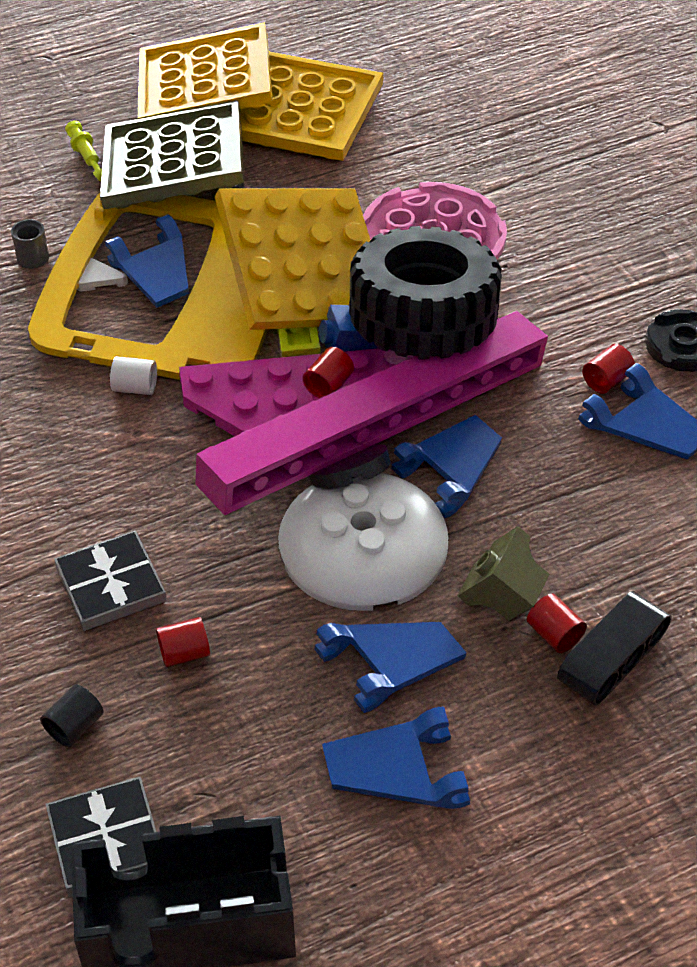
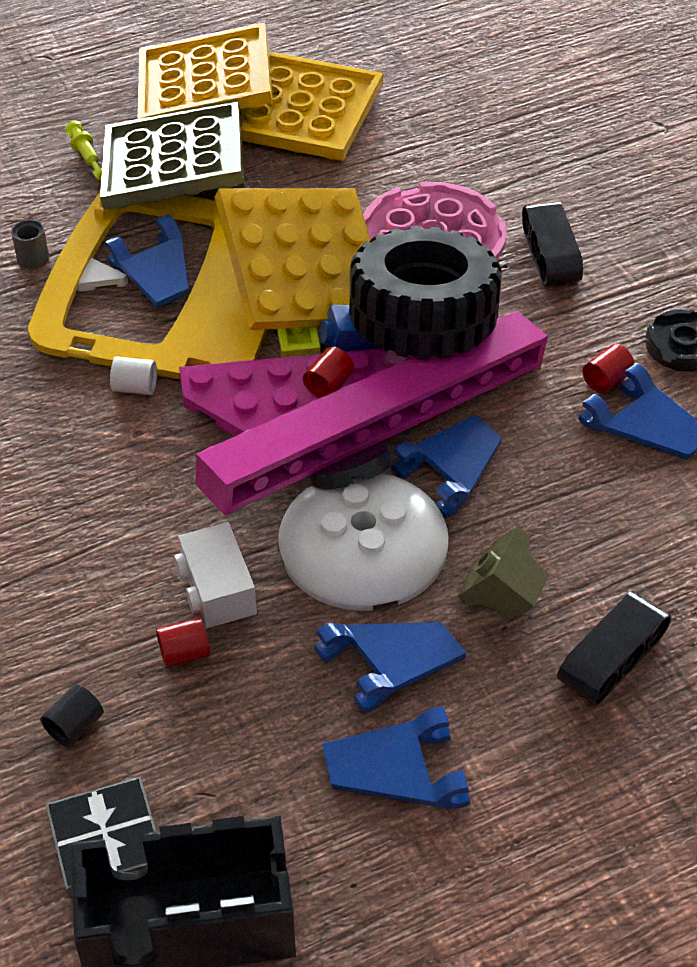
(110, 580): black tile -> none
(216, 575): none -> white brick
(552, 243): none -> black beam
(556, 623): red beam -> none

